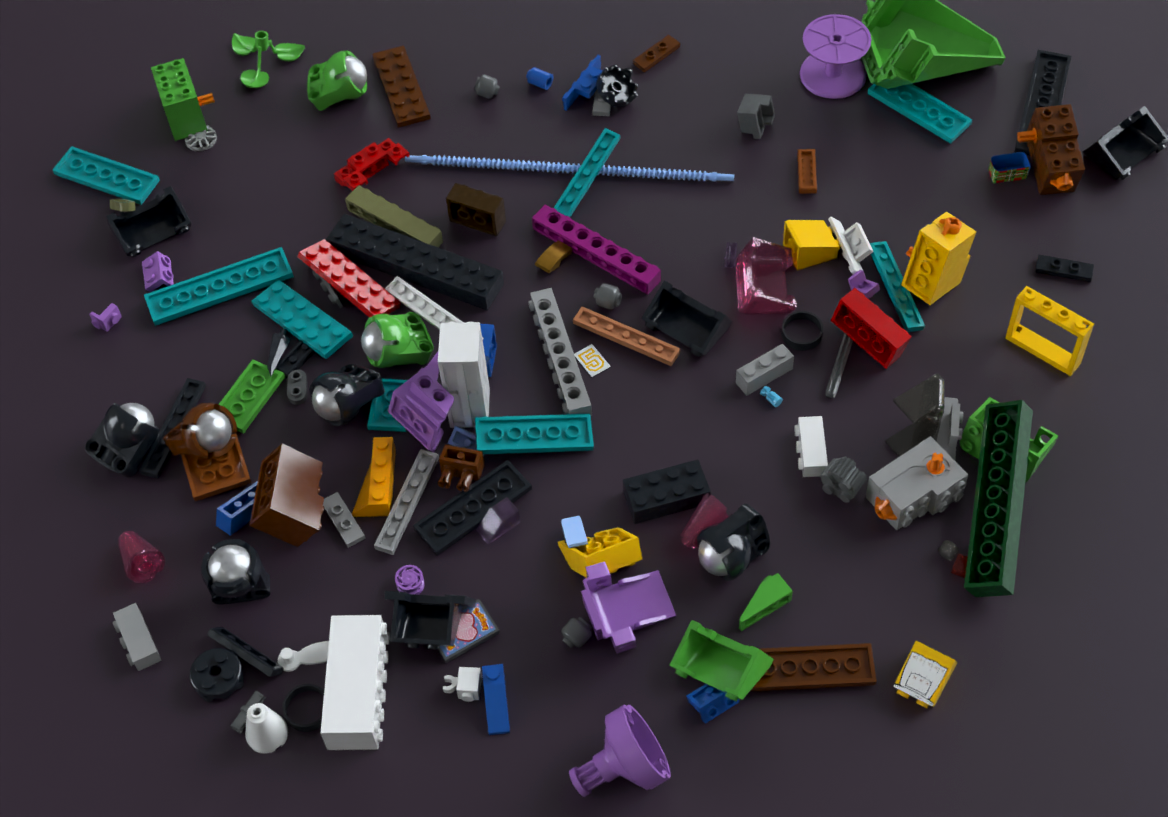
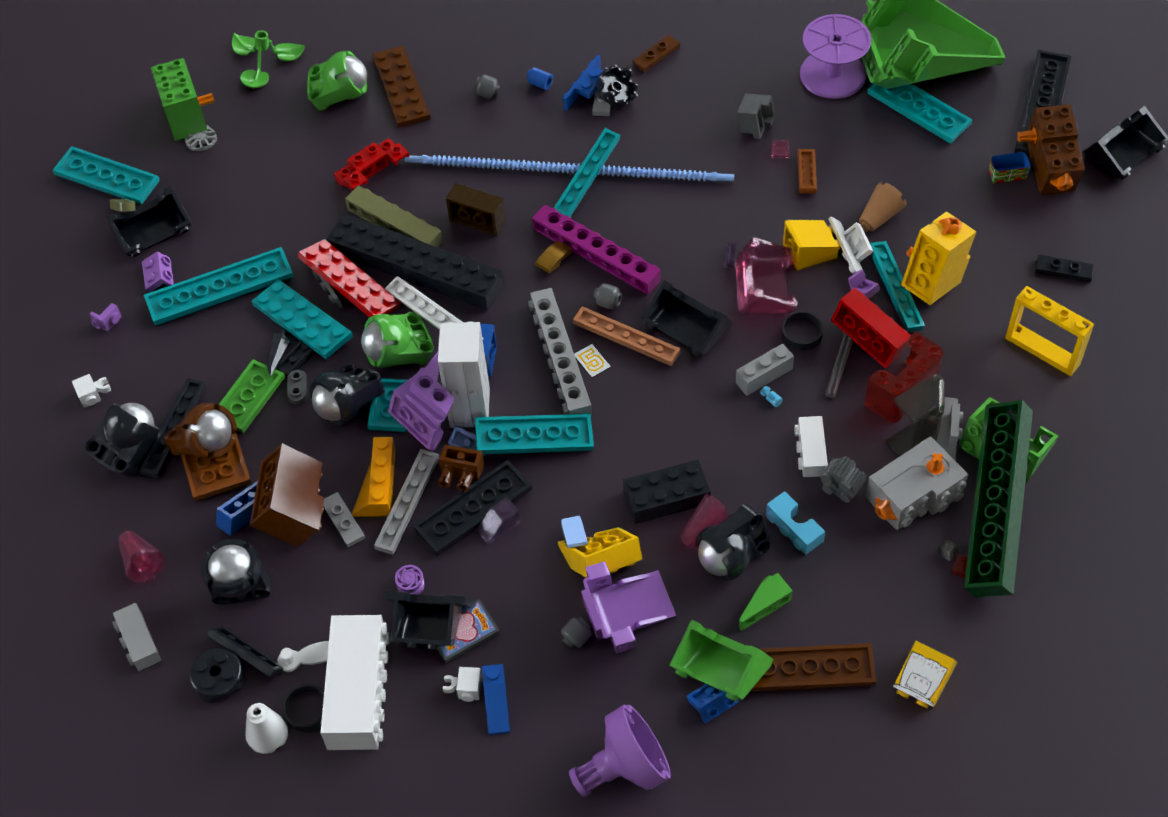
(88, 390): none -> white brick
(240, 721): dark grey pin -> none
(780, 148): none -> clear pink tile
(804, 535): none -> medium azure arch
(882, 206): none -> medium nougat cone
(883, 387): none -> clear red windscreen

